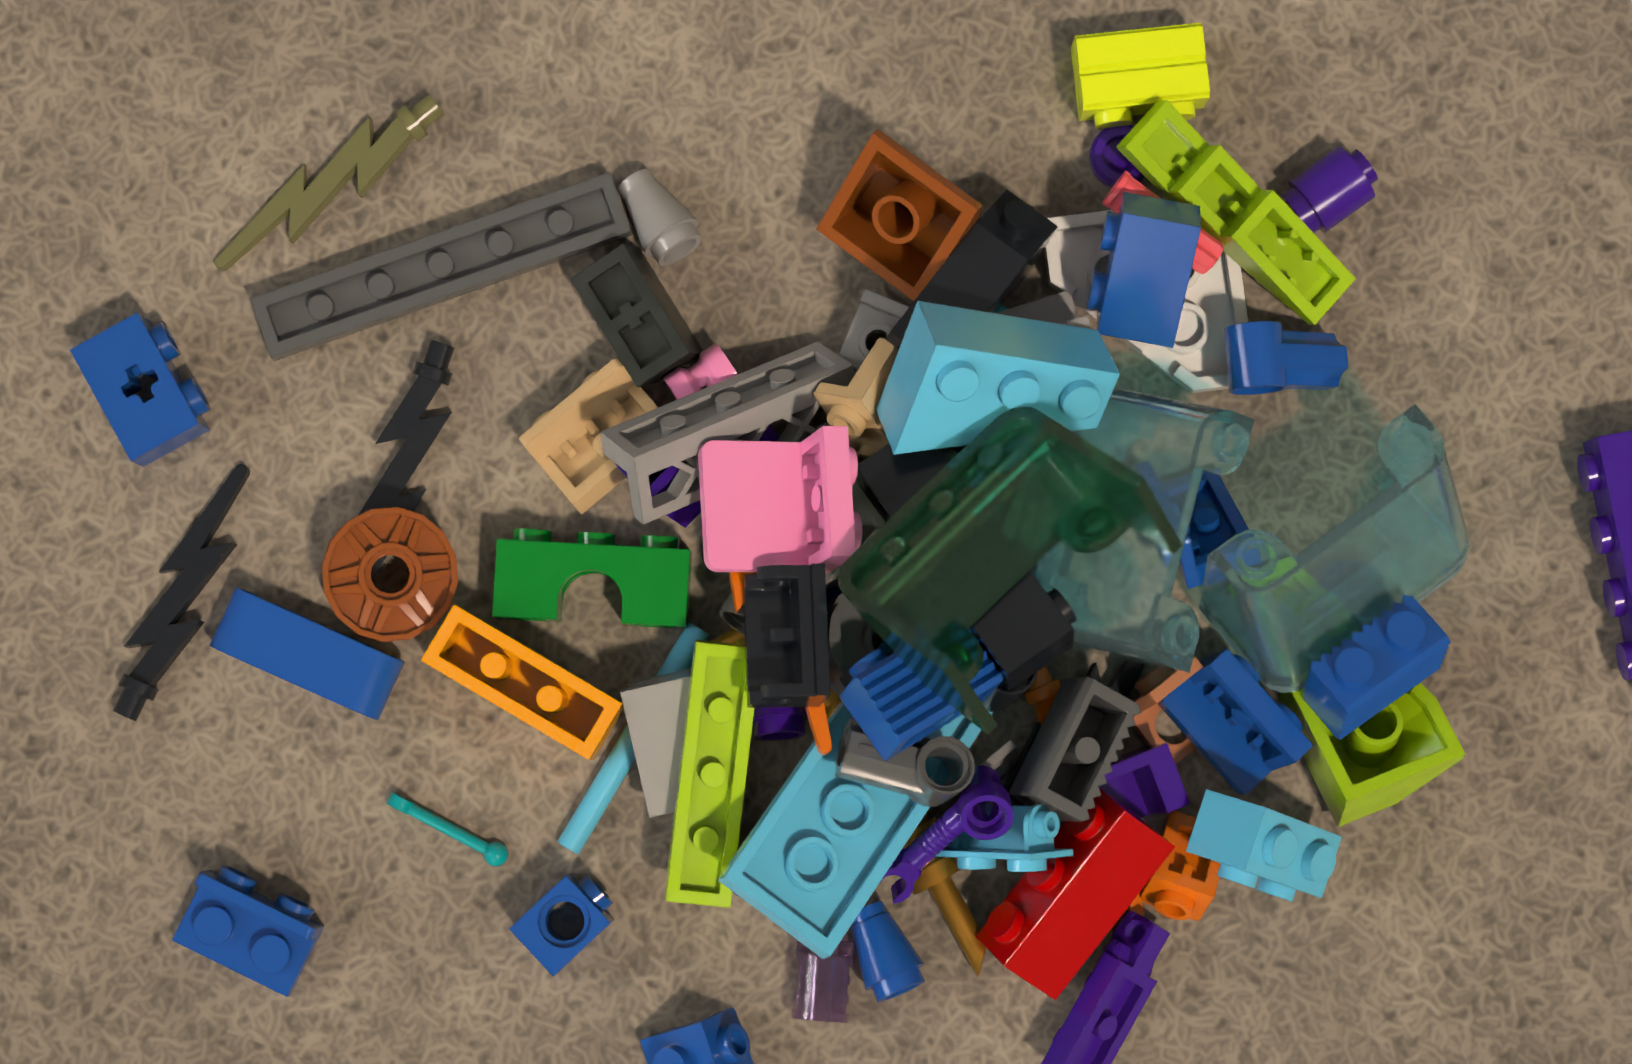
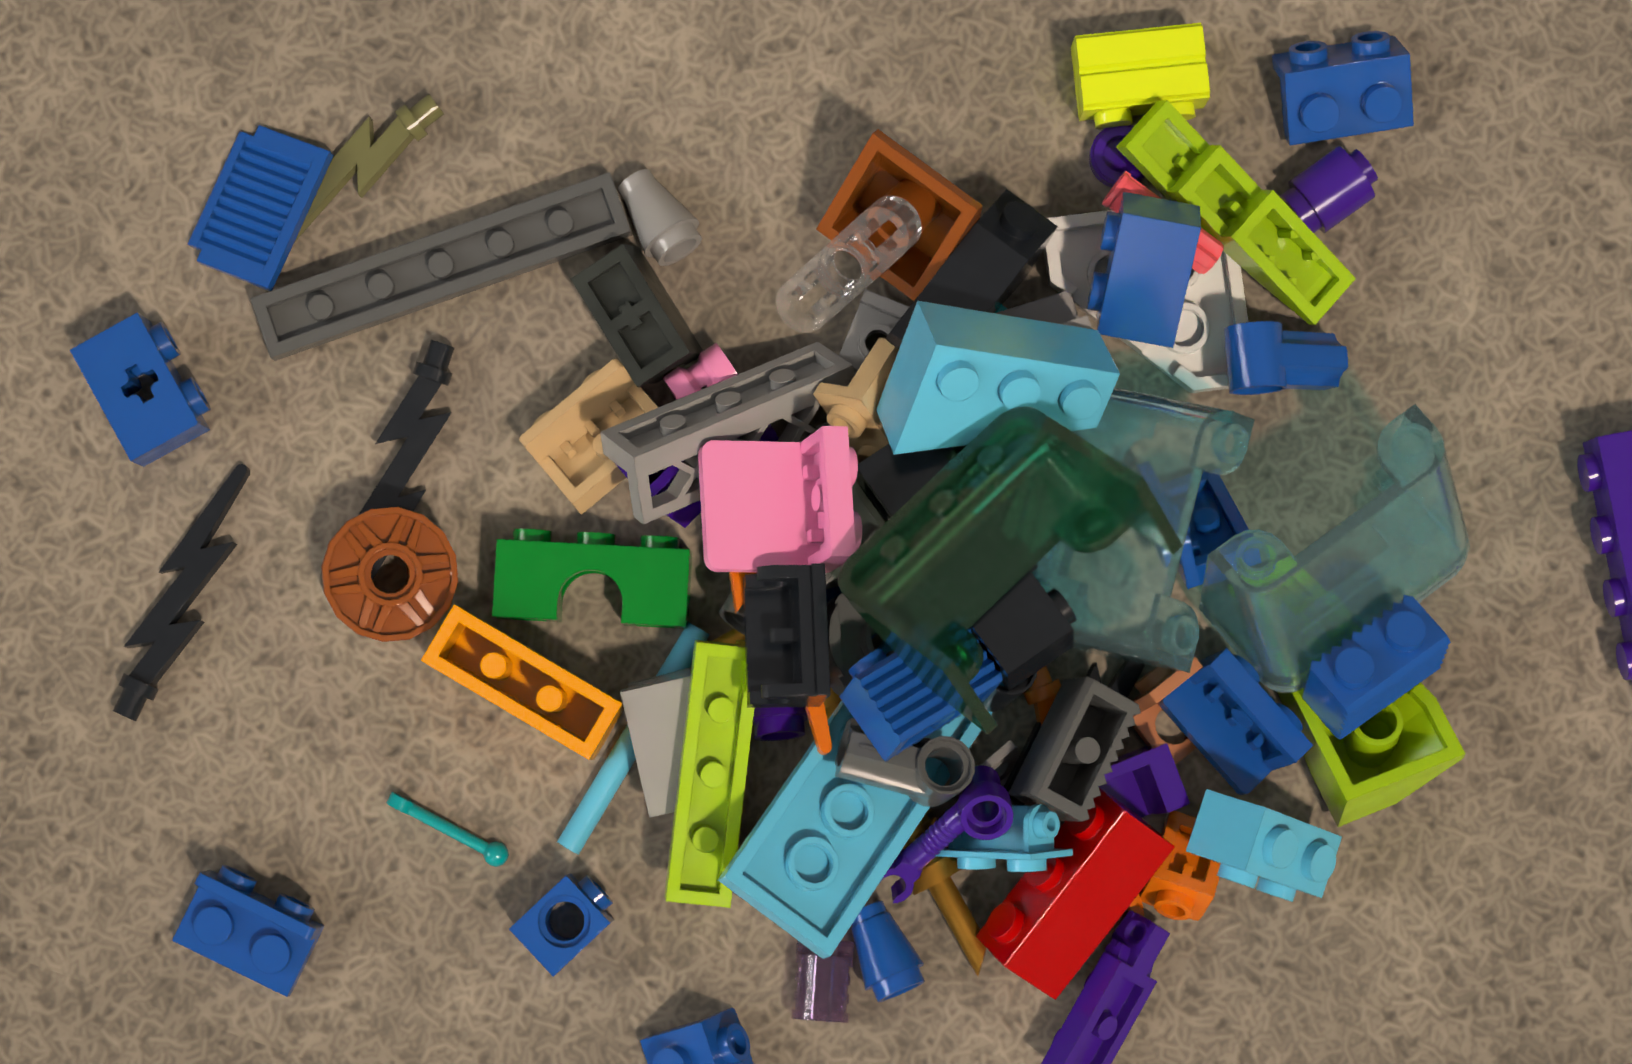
(259, 205): none -> blue window
(306, 654): blue beam -> none
(871, 259): none -> clear beam
(1344, 87): none -> blue bracket

